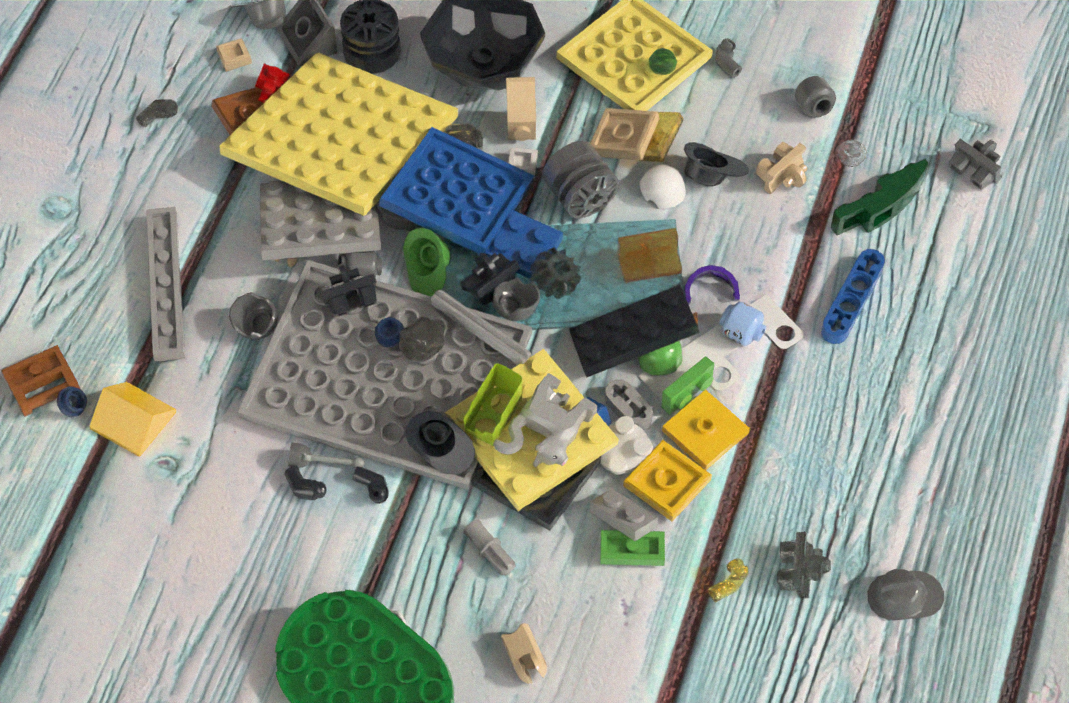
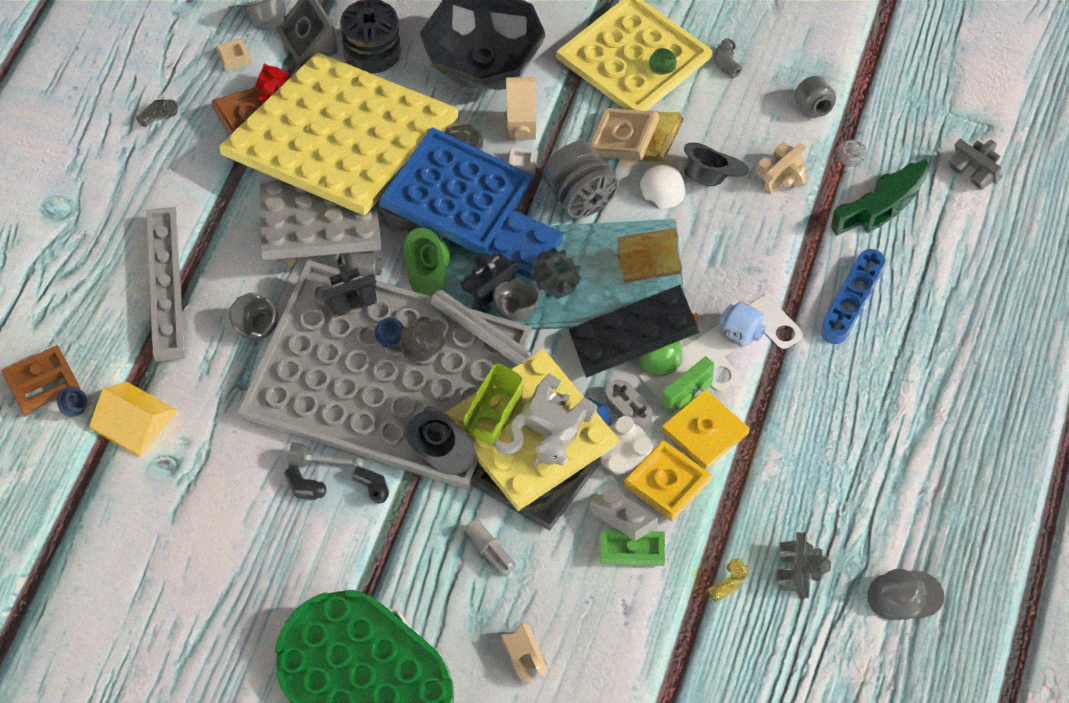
(717, 271): dark purple helmet -> none

